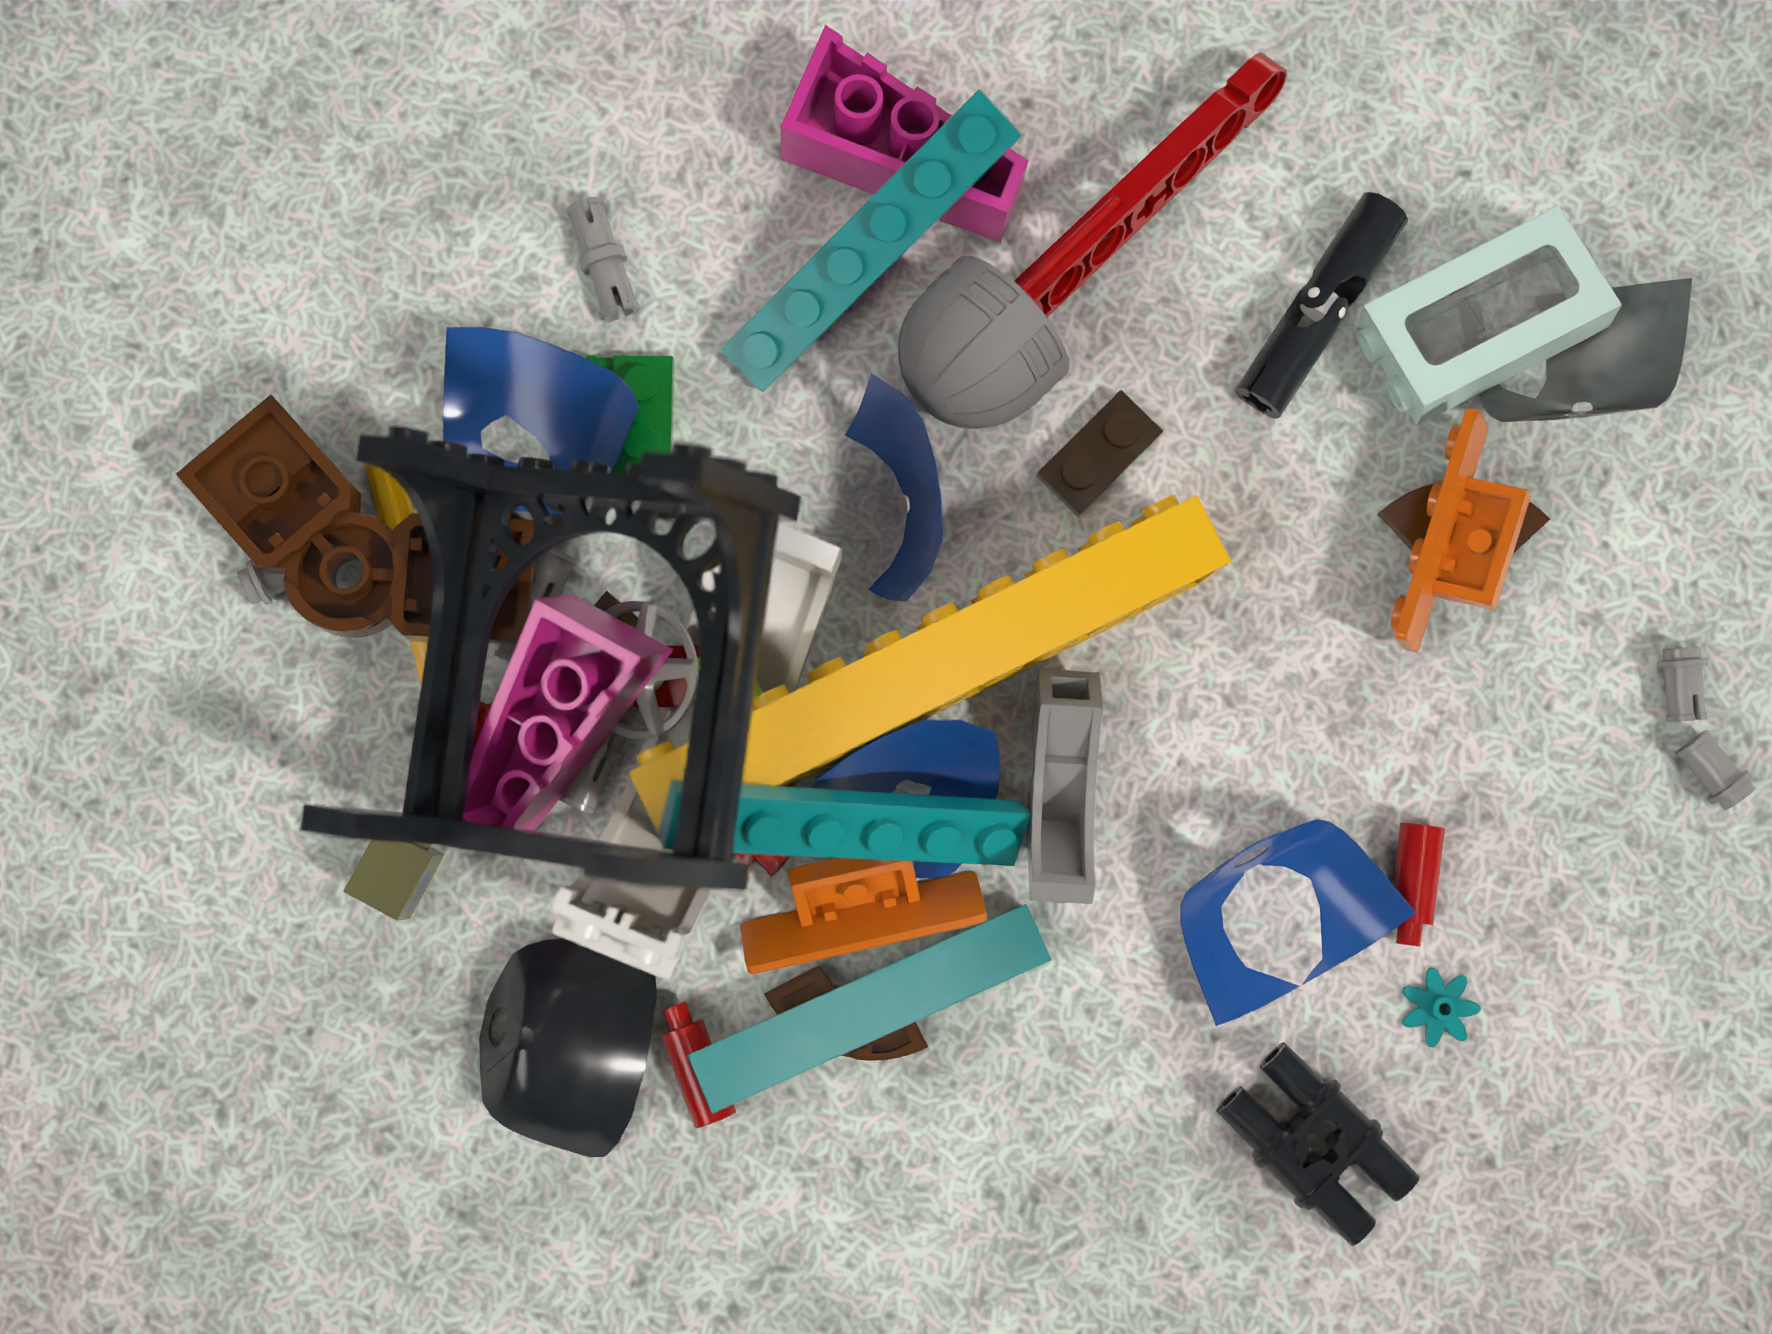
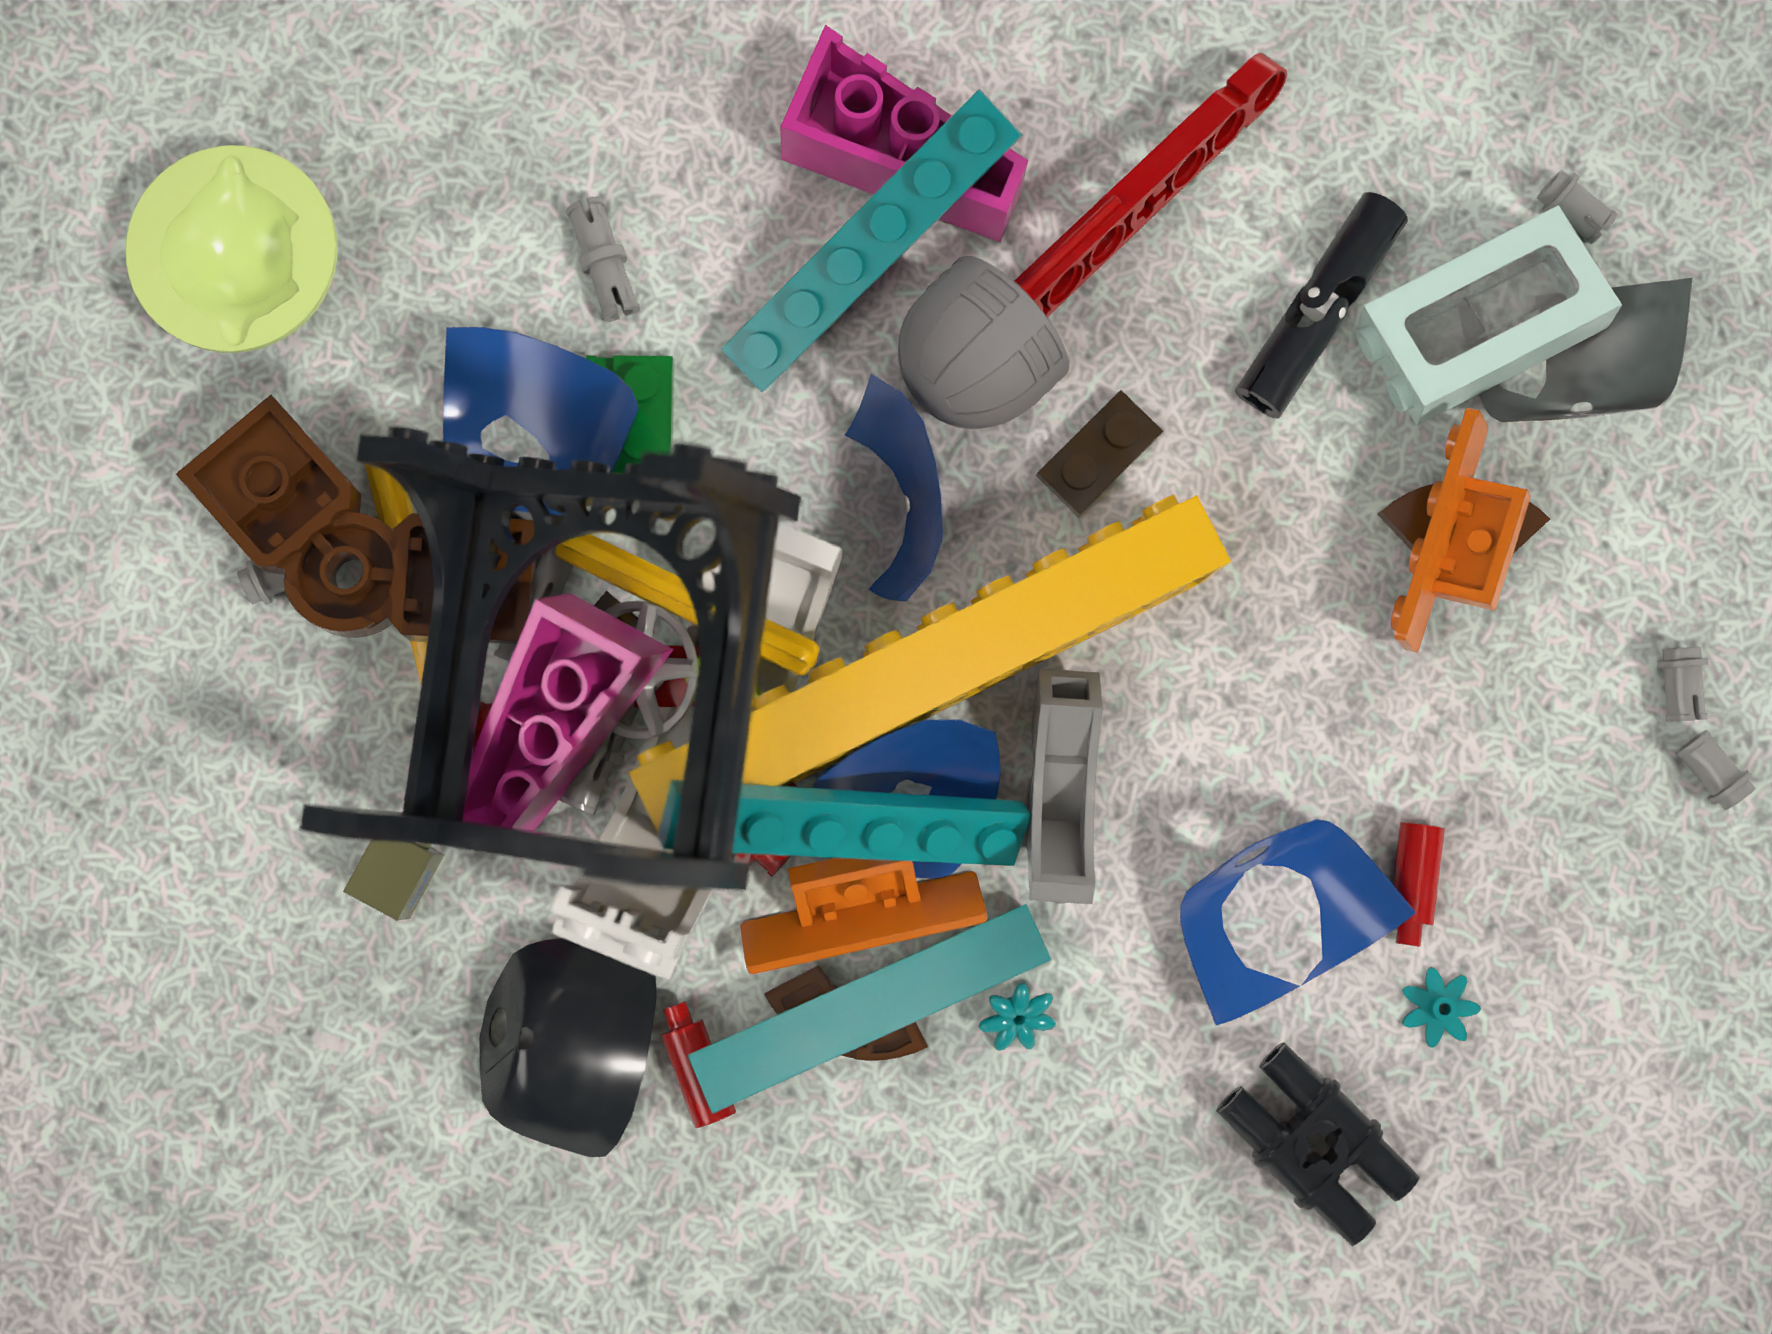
(231, 249): none -> yellowish green piece
(667, 591): none -> yellow axle
(1018, 1017): none -> teal plant
(1577, 205): none -> light grey pin

